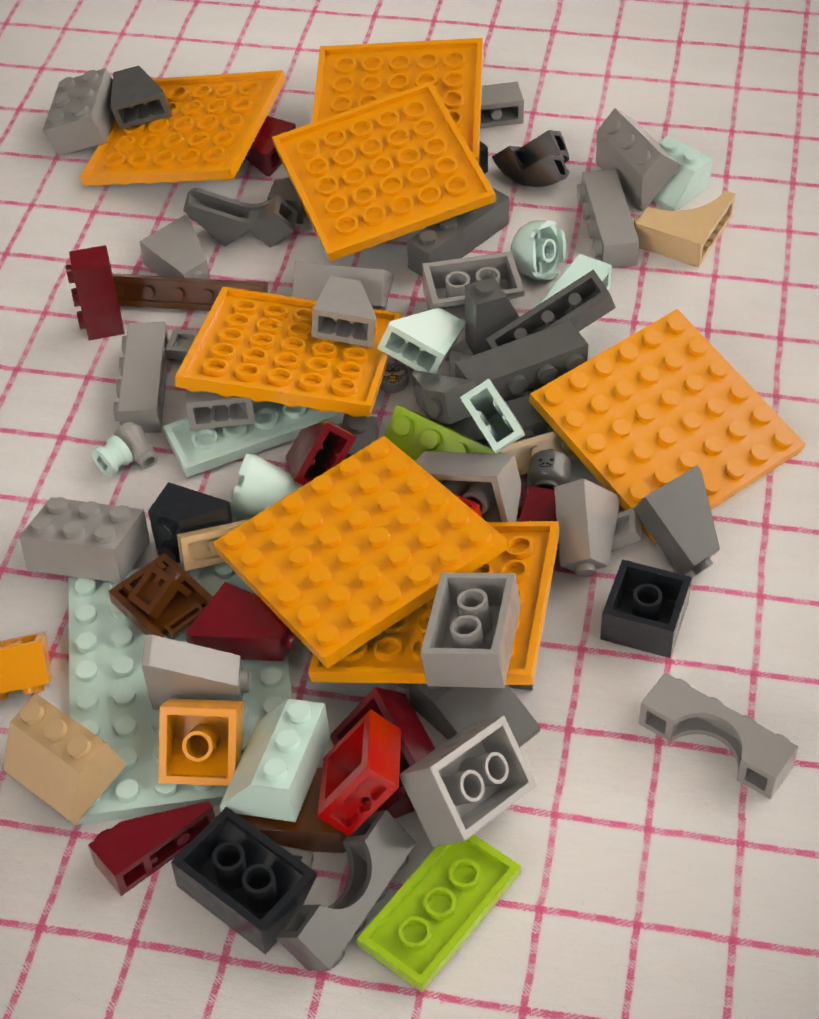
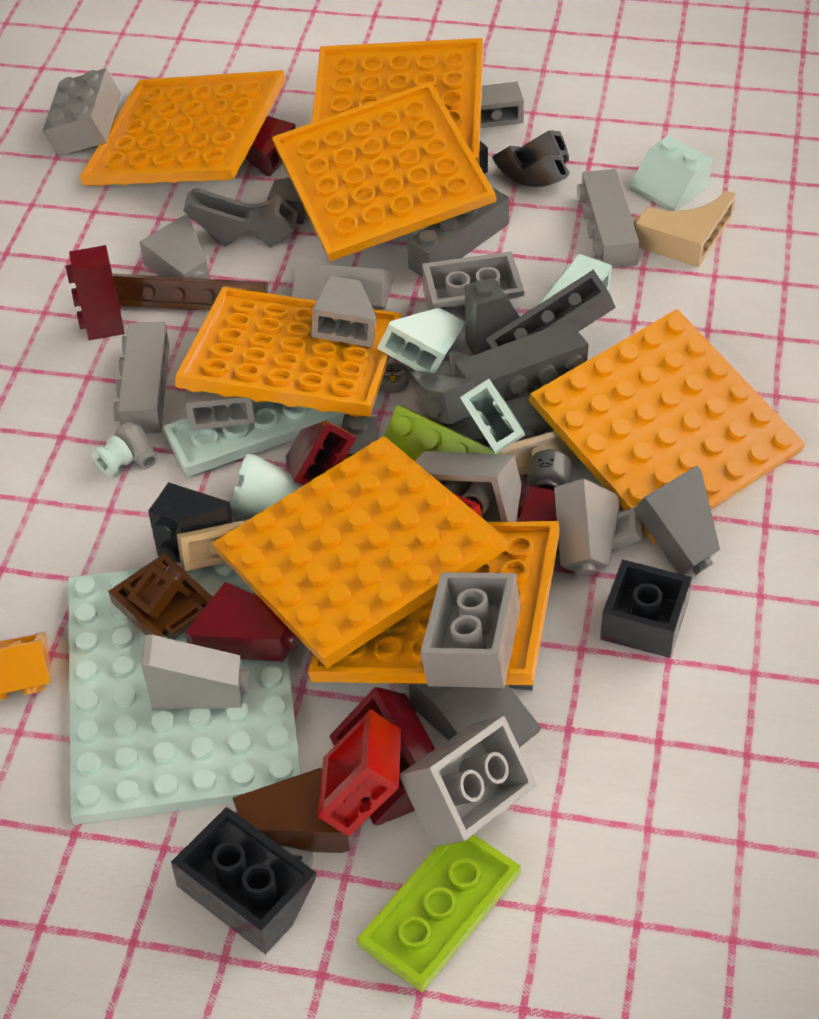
(59, 759): tan slope -> none
(85, 539): light grey brick -> none
(137, 98): dark grey slope -> none
(146, 843): dark red slope -> none
(180, 343): light grey plate -> none
(200, 741): light orange slope -> none
(279, 762): light aqua slope -> none
(321, 933): dark grey arch -> none
(539, 249): light aqua cylinder -> none
(636, 156): light grey slope -> none
(679, 710): light grey arch -> none

